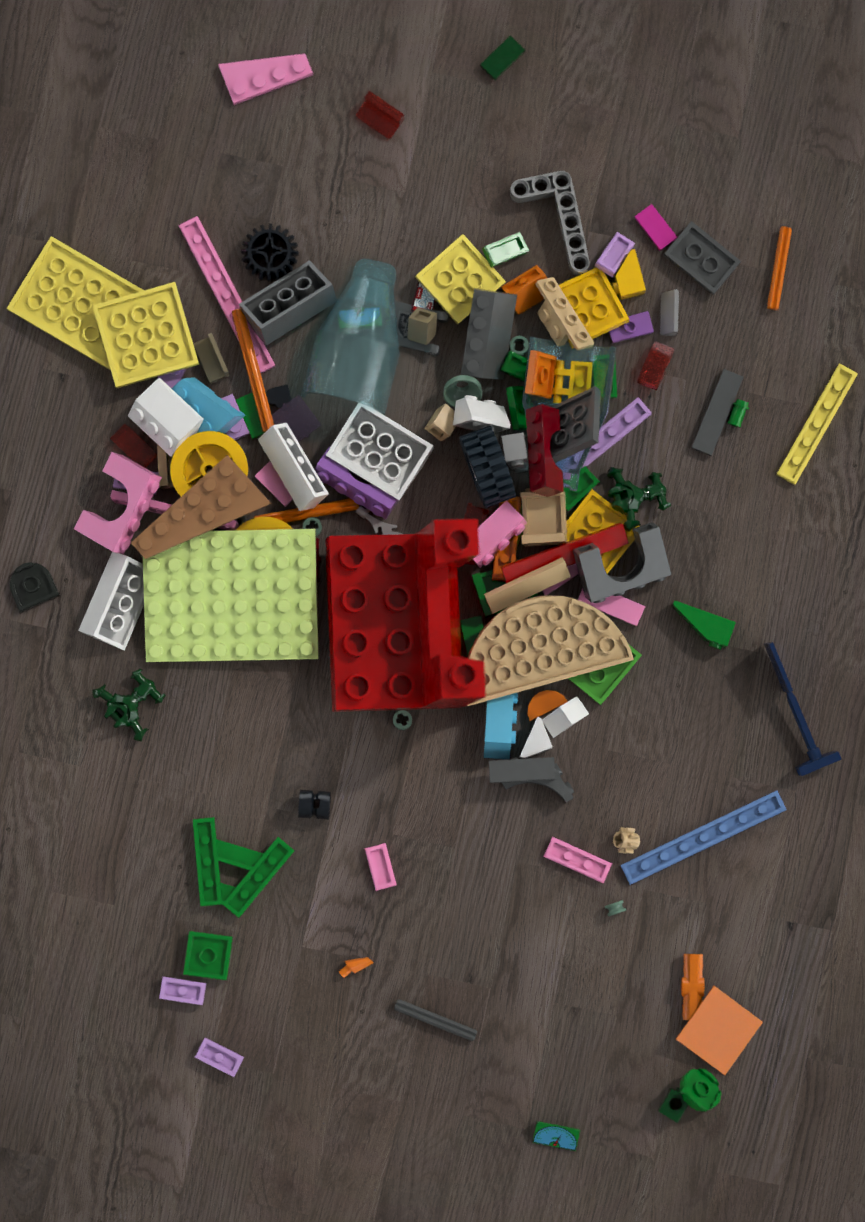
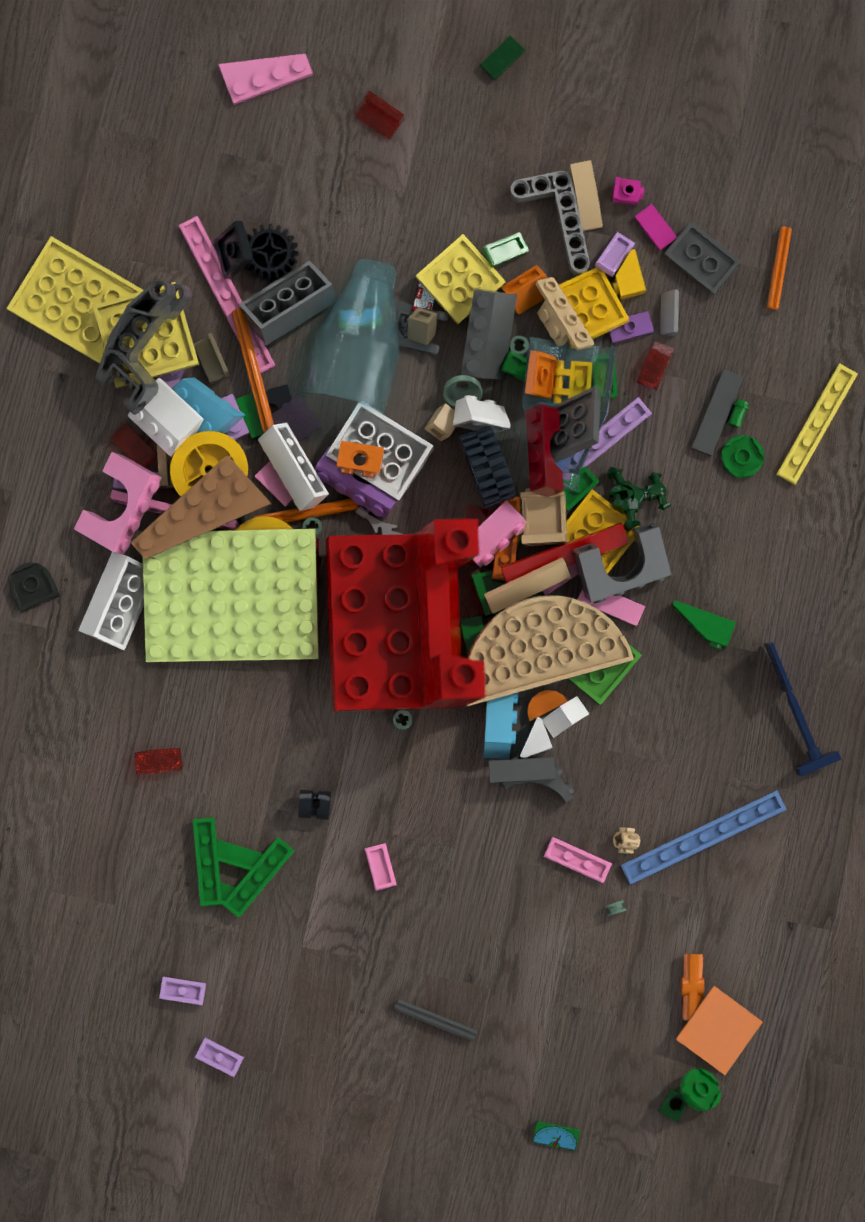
(125, 708): dark green piece -> none
(147, 307): none -> dark grey piece
(158, 761): none -> clear red slope
(208, 955): green plate -> none
(233, 249): none -> black plate
(350, 450): none -> orange brick
(355, 965): orange bar -> none
(516, 452): light grey brick -> none
(517, 412): green plate -> none
(586, 195): none -> tan slope
(622, 197): none -> dark pink brick
(742, 456): none -> green tile

